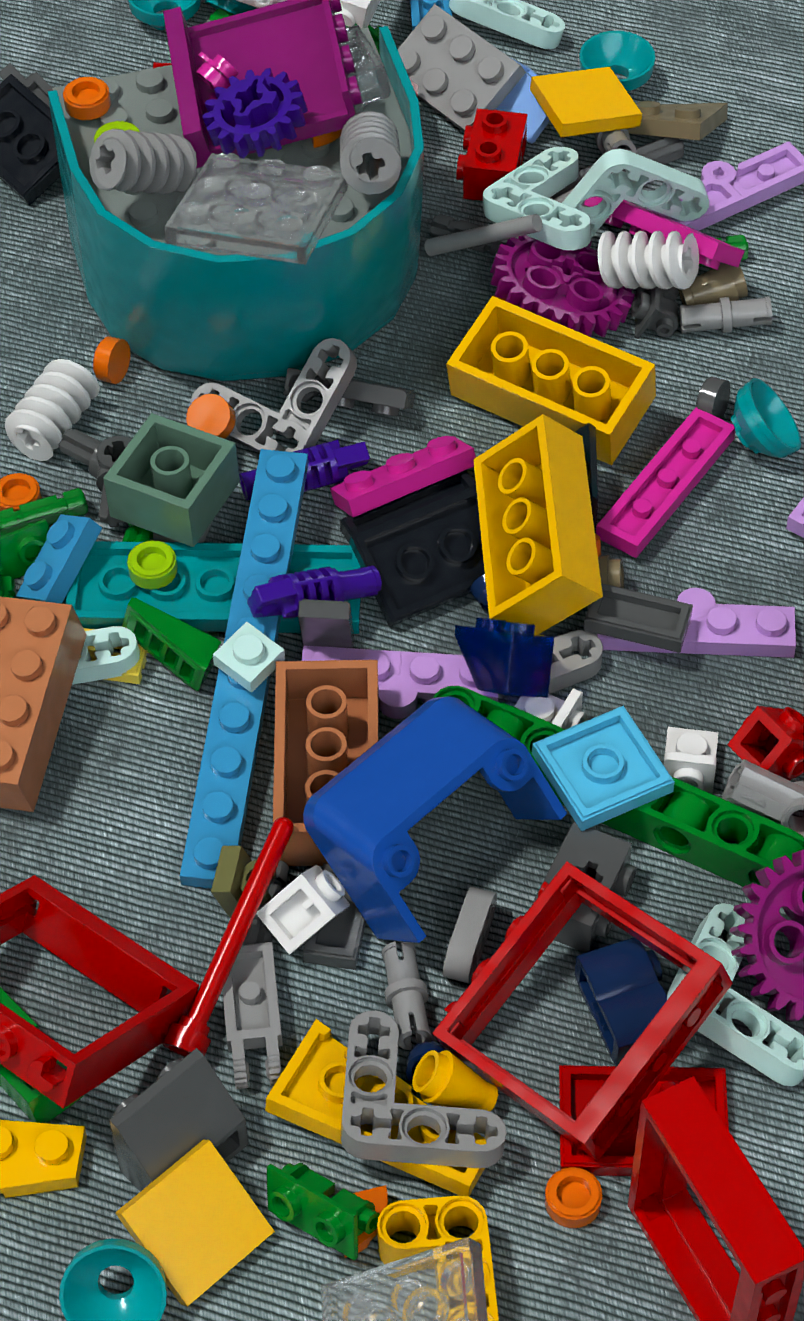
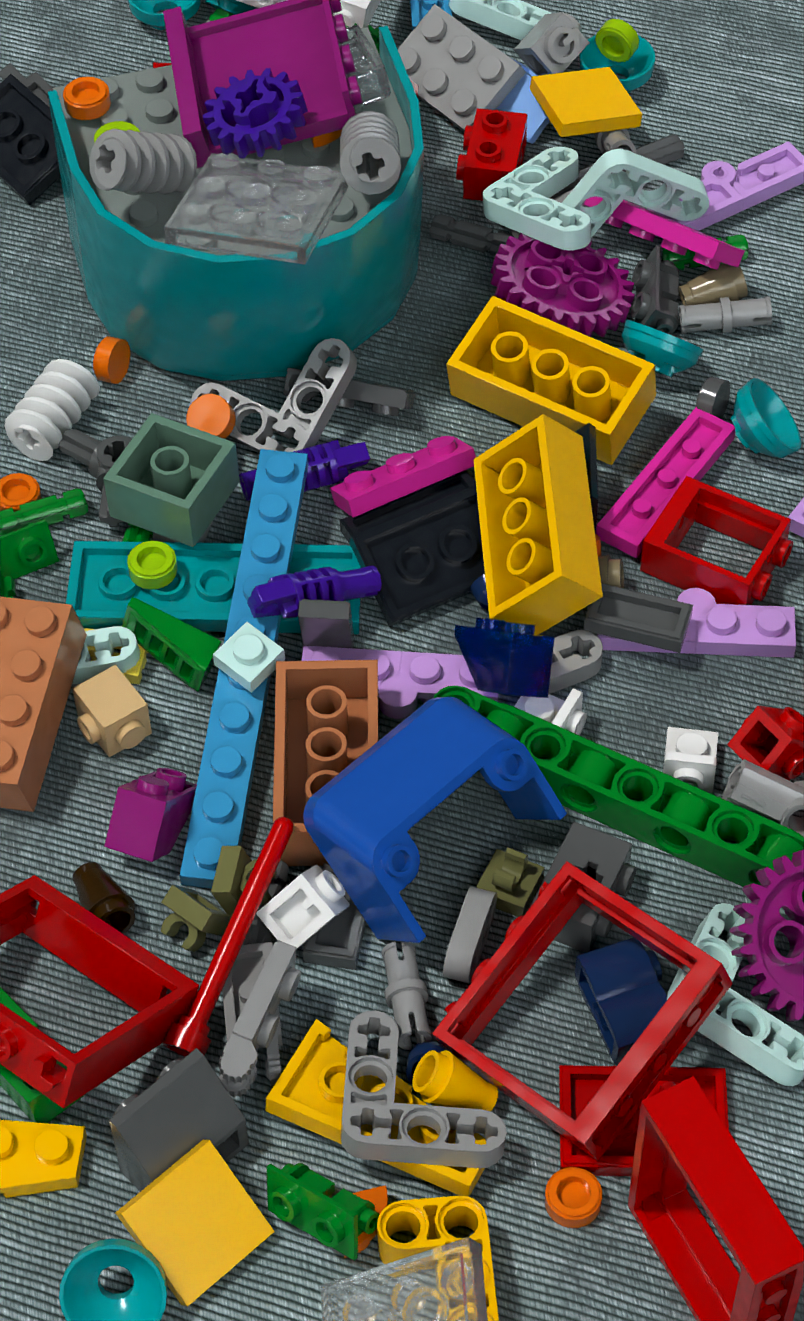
(59, 559): dark azure plate -> none
(104, 896): none -> dark brown cone
(111, 711): none -> tan brick
(150, 814): none -> magenta slope
(195, 912): none -> olive tile
(216, 71): dark pink plate -> none
(257, 1019): none -> light grey hinge
(483, 235): light grey bar -> none
(513, 880): none -> olive tile
(552, 44): none -> light grey brick
(602, 768): medium azure tile -> none
(617, 40): none -> lime tile
(648, 262): white piece -> none
(666, 351): none -> teal piece
(680, 120): dark tan wing -> none
(726, 514): none -> red window

